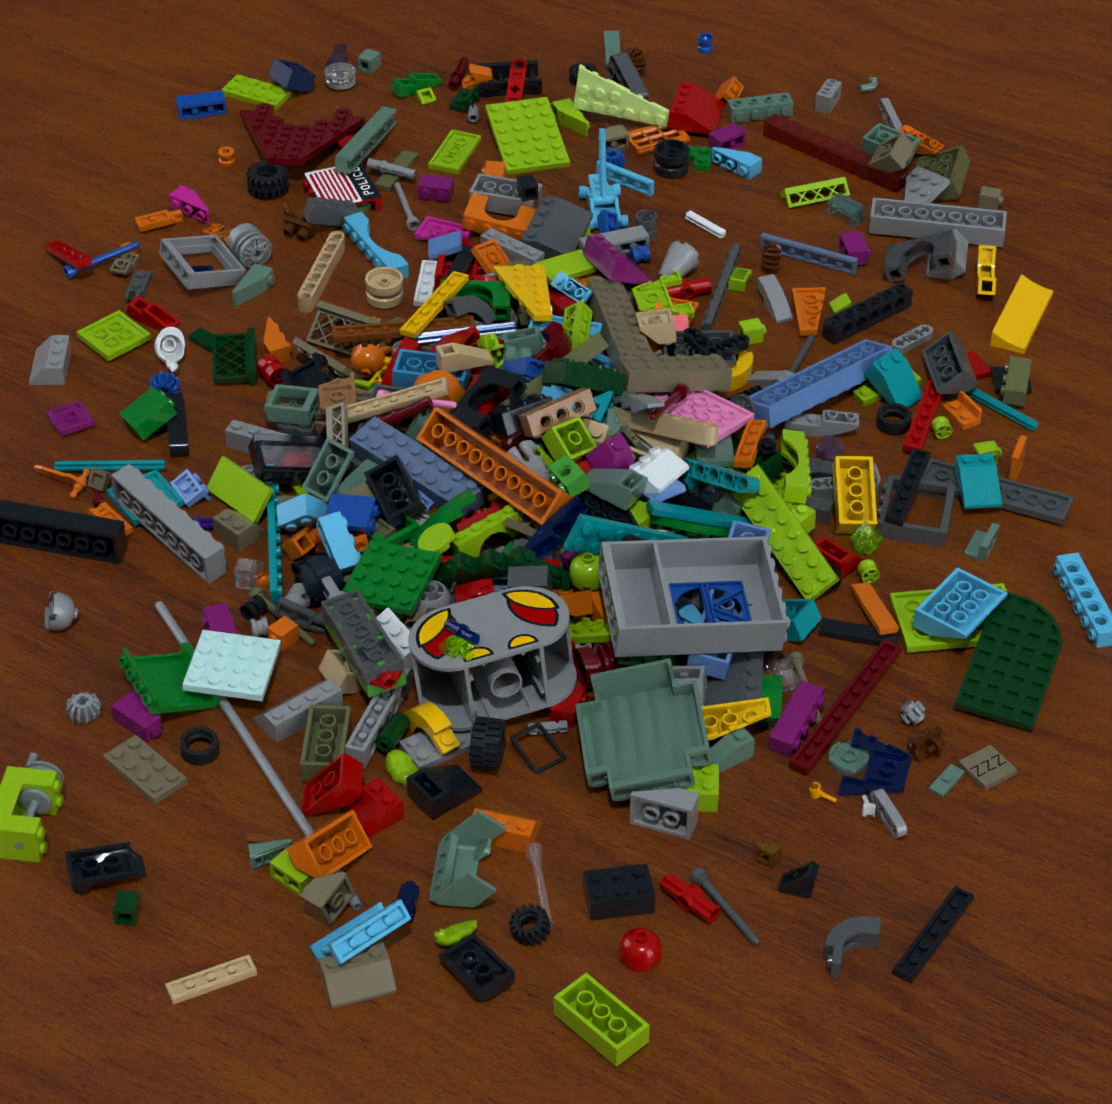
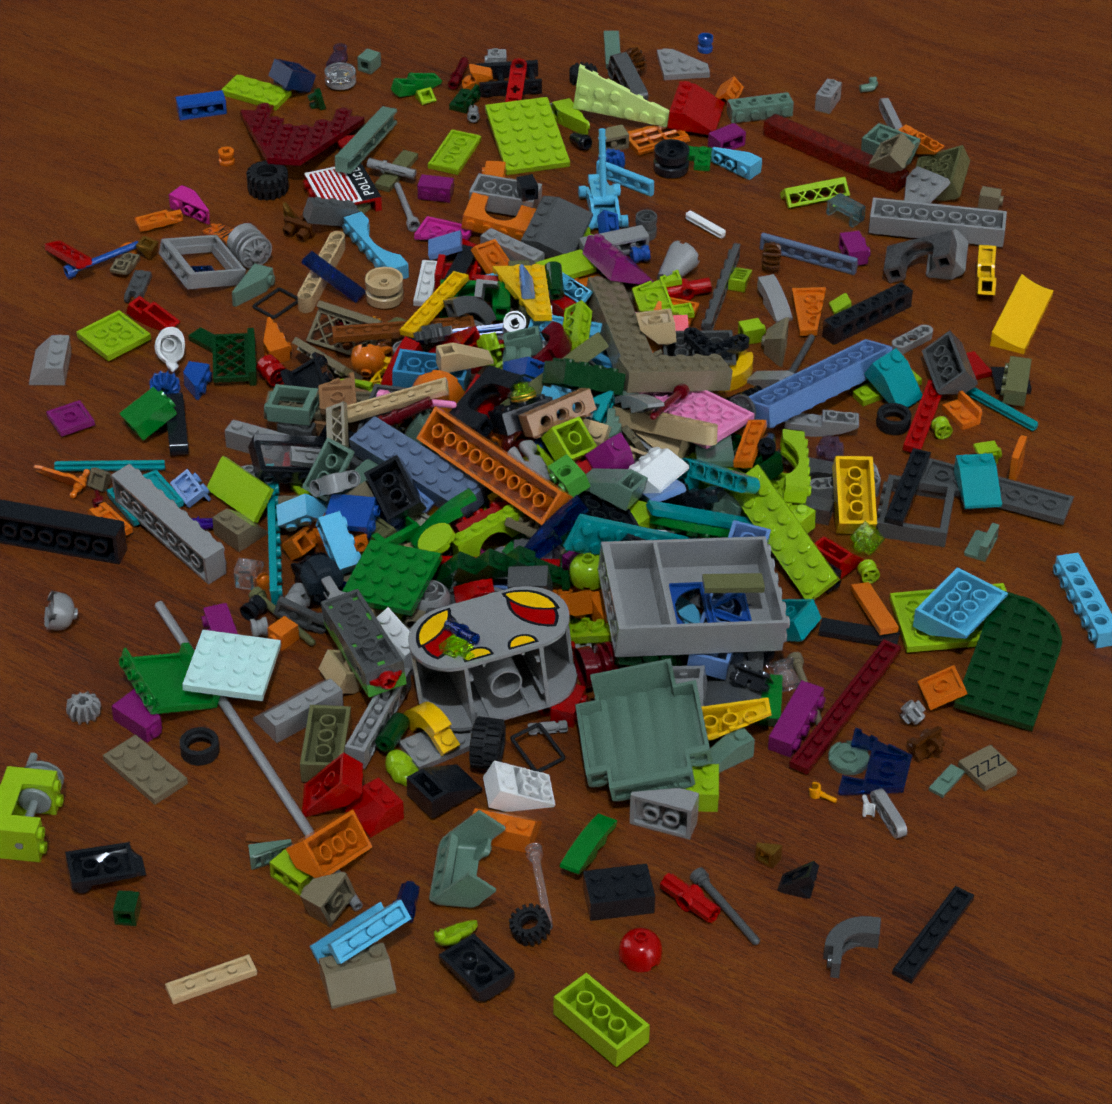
(147, 246): none -> pearl gold slope
(196, 378): none -> blue slope
(269, 295): none -> black piece
(303, 456): none -> light grey plate
(318, 99): none -> dark green tile
(333, 276): none -> clear blue tile
(334, 483): none -> light grey piece
(433, 333): none -> dark grey gear
(481, 286): none -> light grey panel
(496, 55): none -> light grey brick
(513, 321): none -> wheel
(517, 788): none -> white slope
(522, 392): none -> clear neon green piece
(526, 283): none -> medium blue slope
(554, 280): none -> dark green brick
(582, 141): none -> black cone
(588, 843): none -> green slope
(680, 66): none -> light grey plate
(733, 583): none -> olive tile
(759, 679): none -> black hinge
(776, 341): none -> dark tan slope
(942, 687): none -> orange tile

